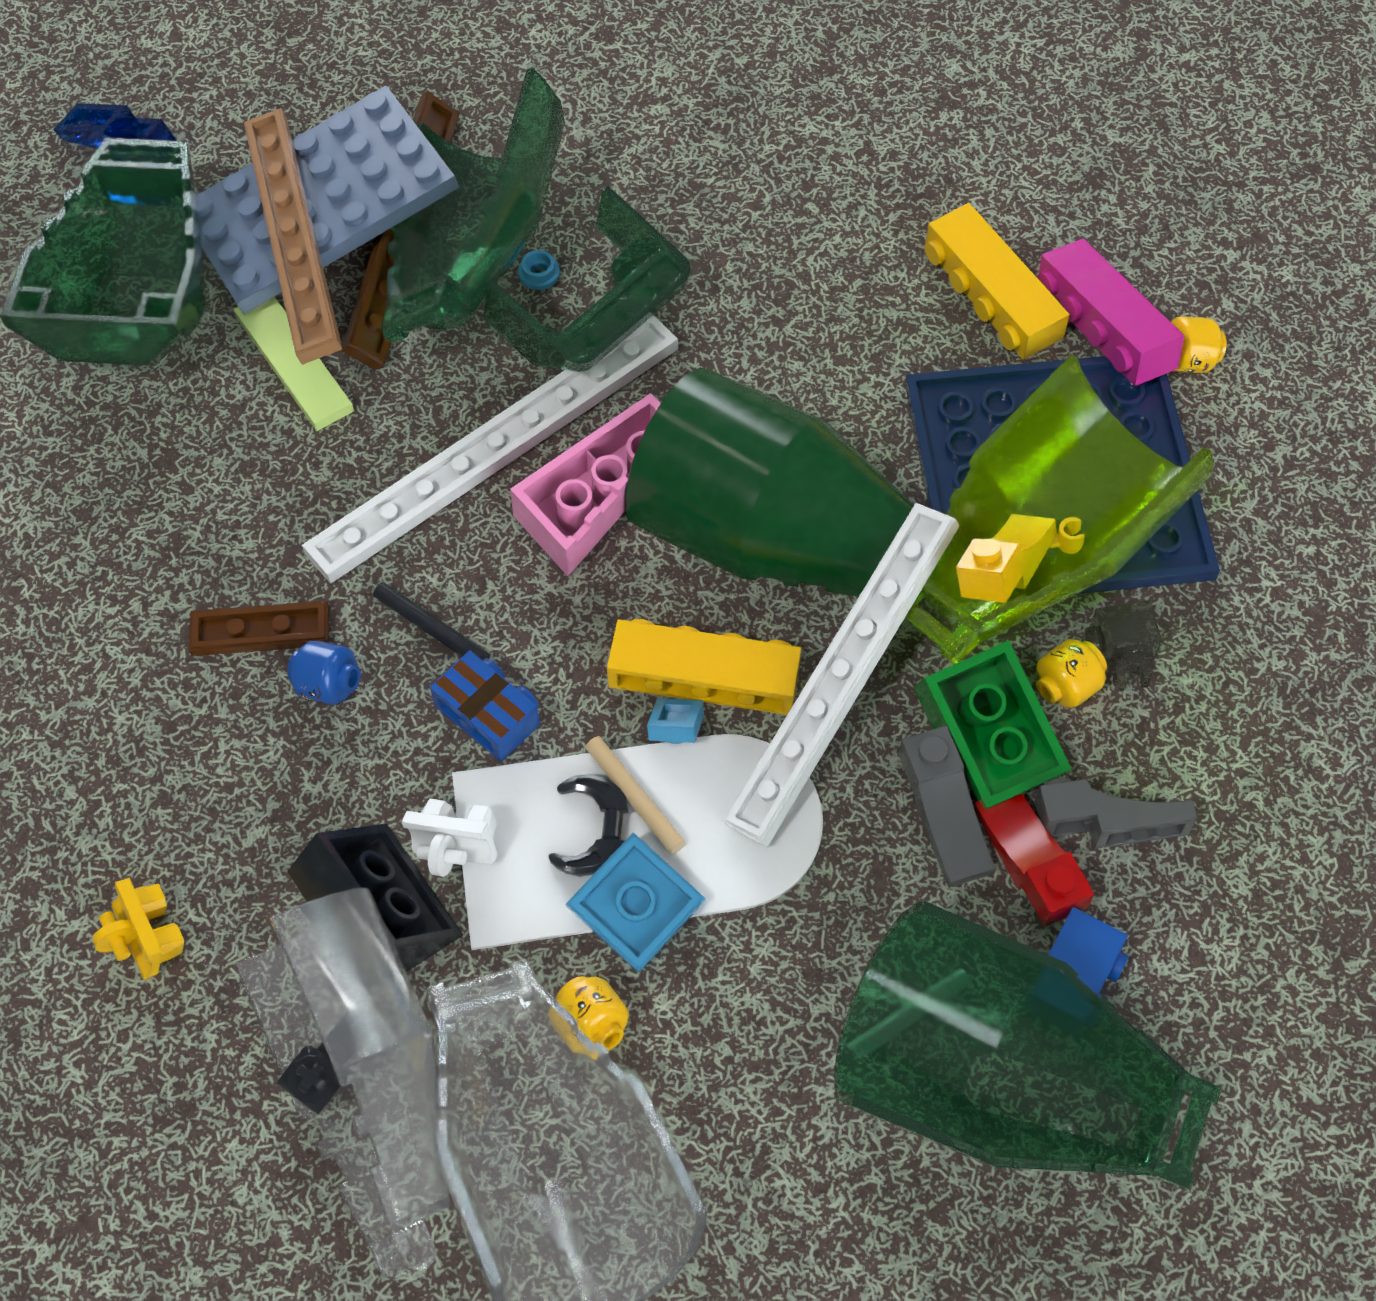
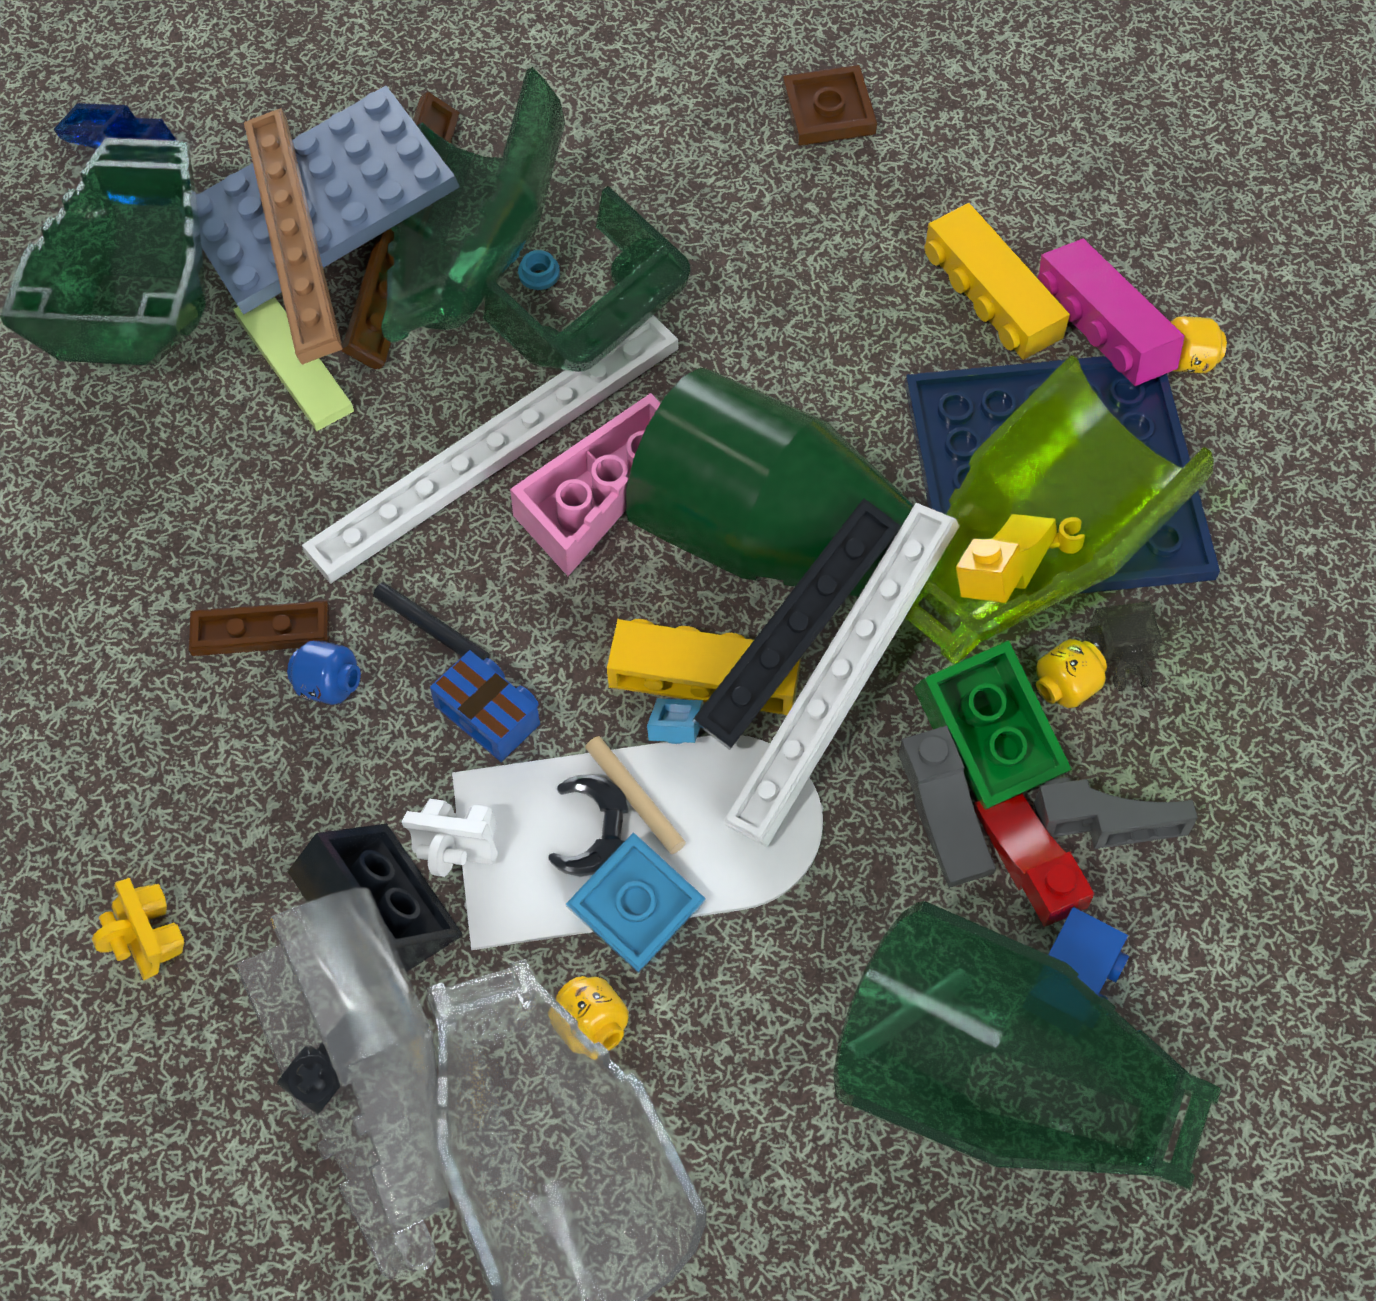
(796, 624): none -> black tile
(829, 105): none -> reddish brown plate

